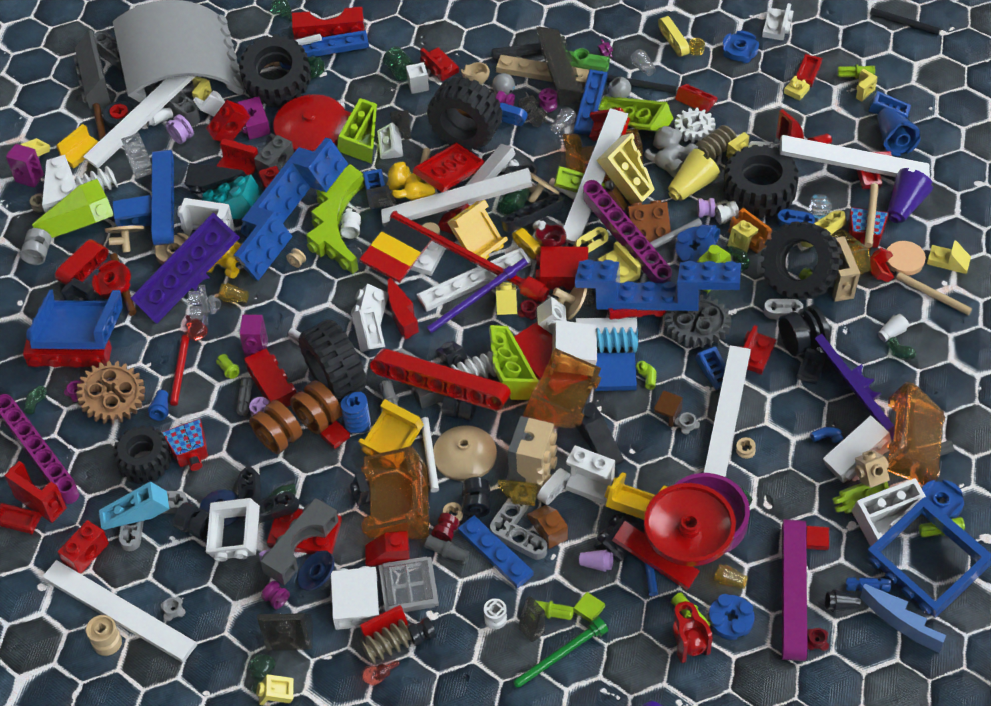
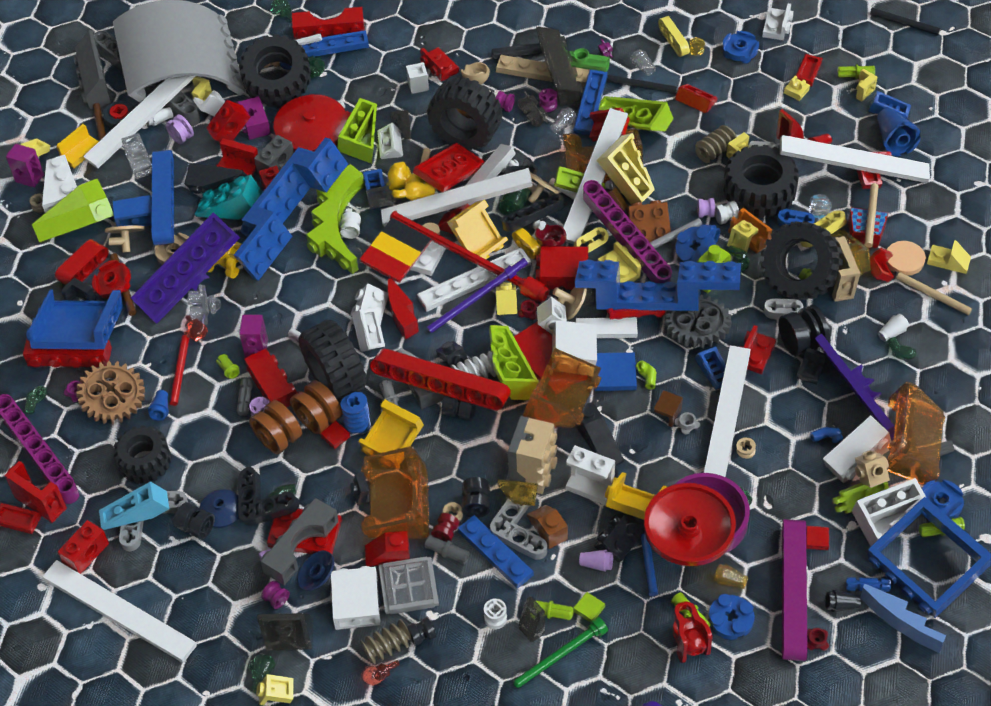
(35, 246): light grey wheel -> none
(104, 635): tan wheel -> none
(105, 178): white piece -> none
(171, 603): light grey plate -> none
(188, 444): torso -> none
(195, 212): white panel -> none
(230, 509): white window -> none
(231, 293): clear yellow cone -> none
(296, 258): tan bush -> none
(383, 620): red slope -> none
(396, 62): clear green wheel -> none
(431, 467): white bar -> none
(464, 461): tan dish -> none
(503, 82): light grey piece -> none
(513, 115): blue beam -> none
(553, 486): white beam -> none
(617, 340): medium azure piece -> none
(619, 87): light grey piece -> none
(638, 545): red tile -> none
(672, 153): light grey animal -> none
(693, 175): light yellow cone -> none
(695, 124): white gear -> none
(908, 193): dark purple cone -> none

